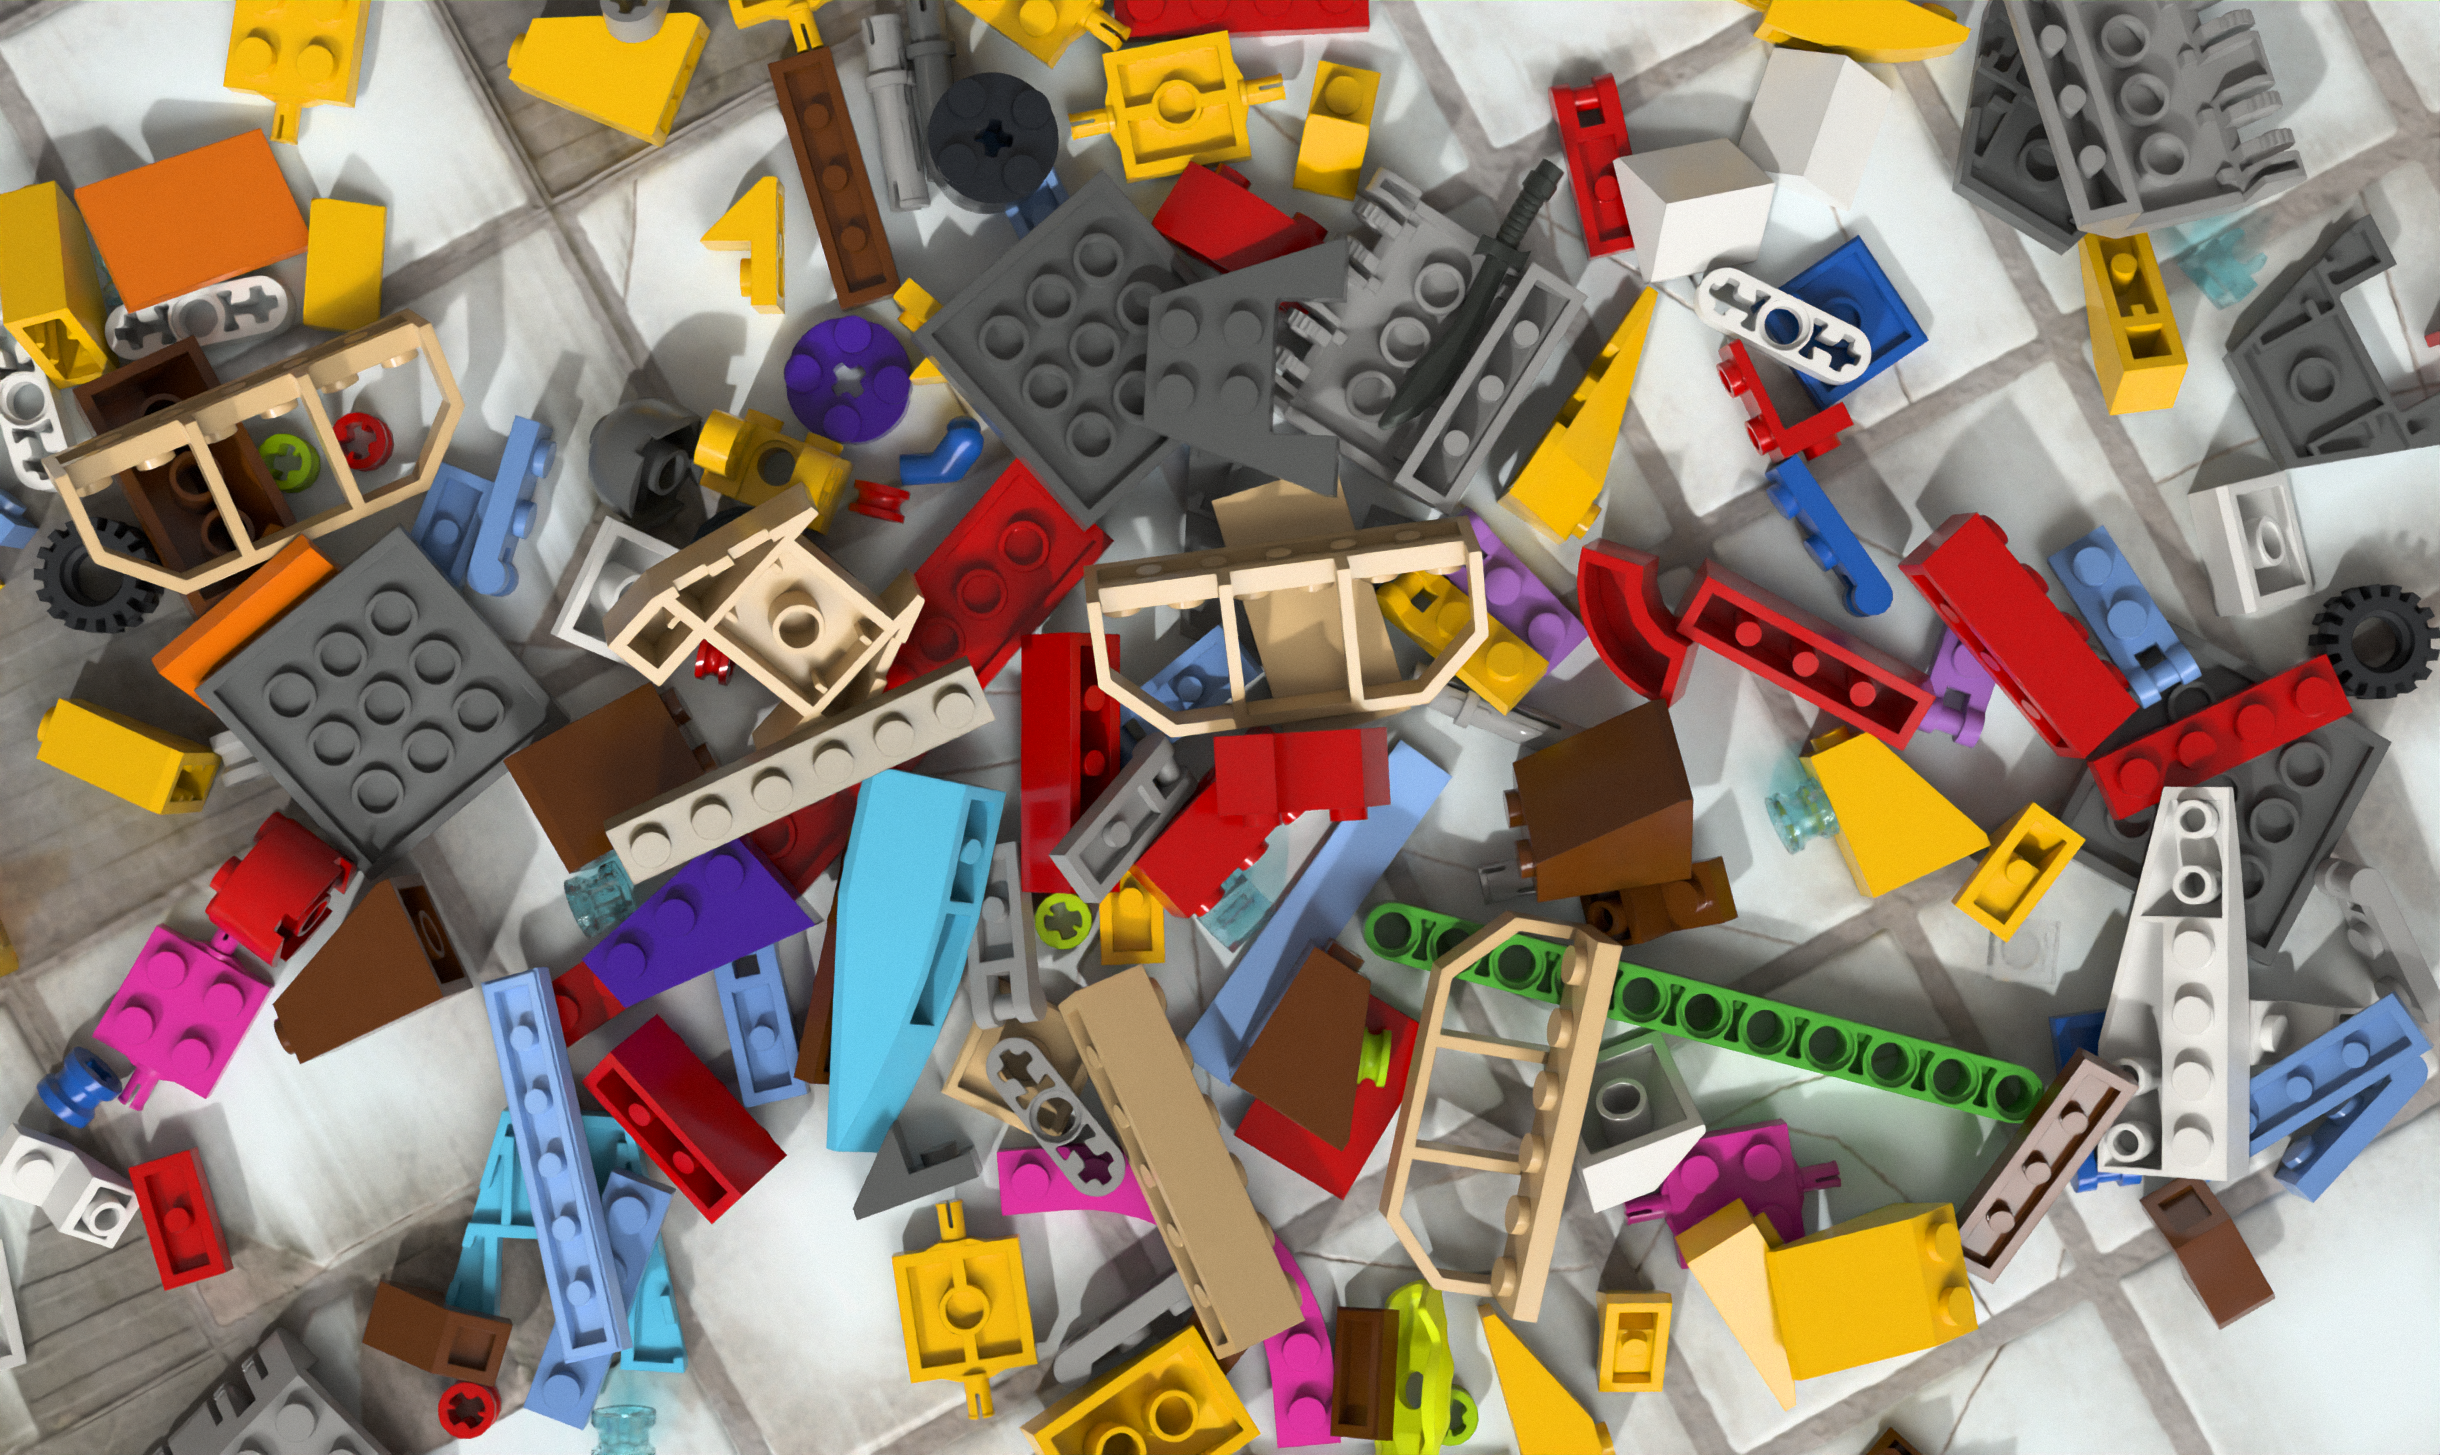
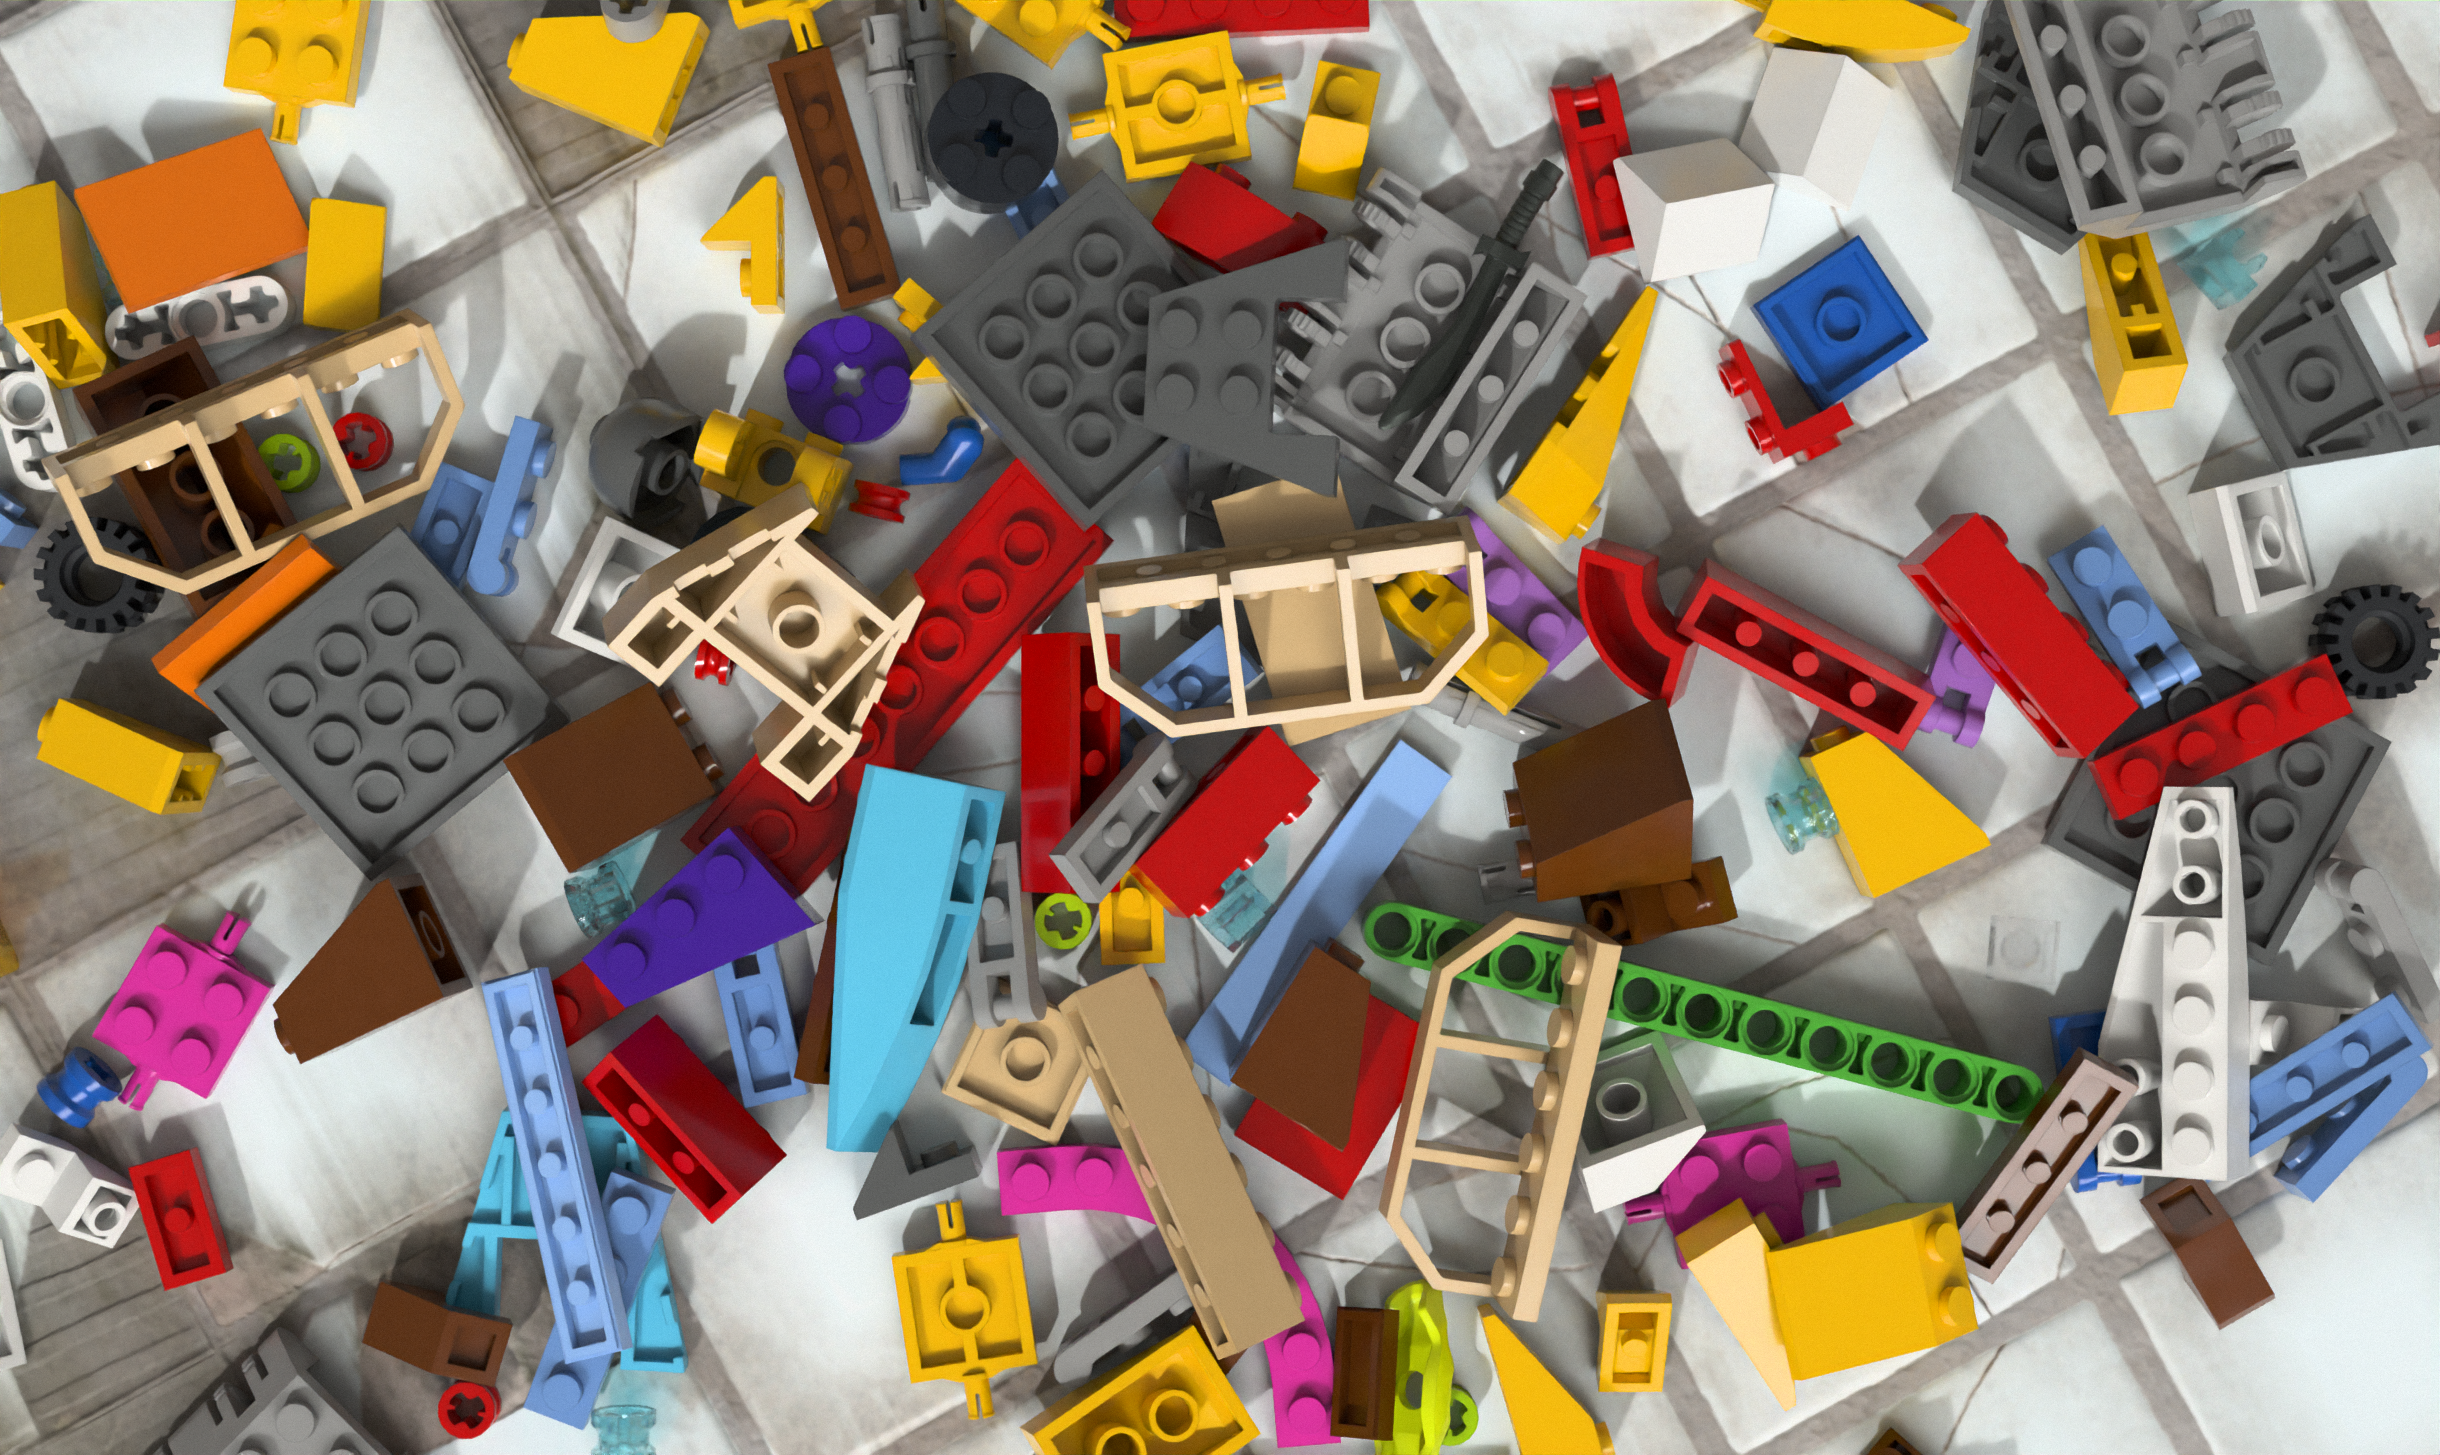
(278, 890): red brick -> none
(798, 770): plate -> none
(1014, 1088): light grey beam -> none
(1302, 772): red brick -> none
(1375, 1057): lime bush -> none
(1817, 361): white beam -> none
(1830, 539): blue plate -> none
(2017, 870): yellow slope -> none

